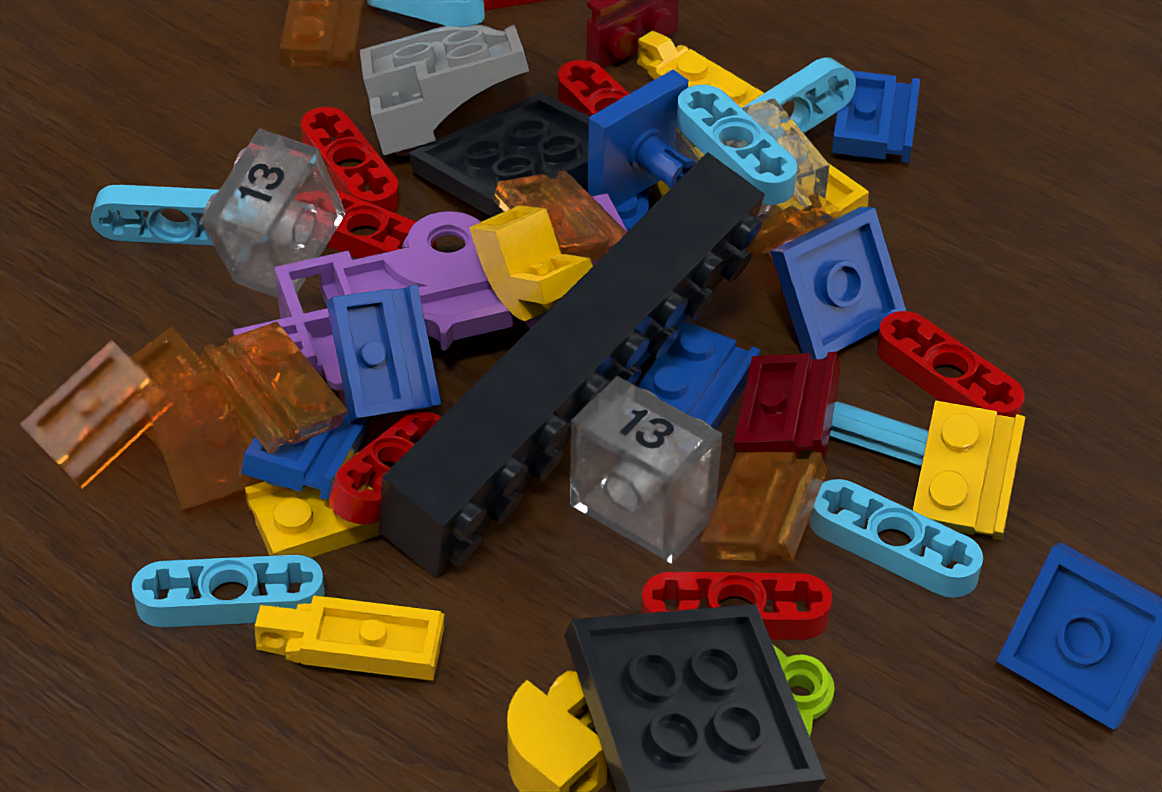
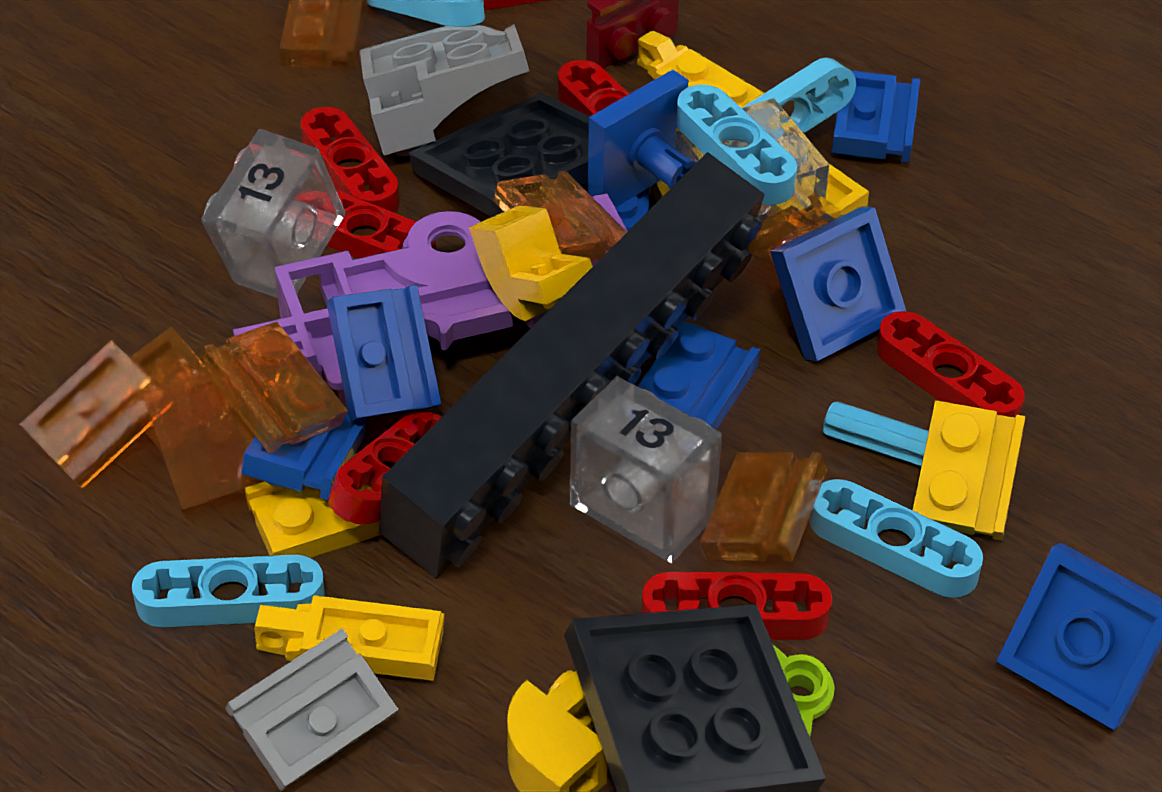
(136, 200): medium azure beam -> none
(311, 709): none -> light grey plate
(788, 404): dark red plate -> none

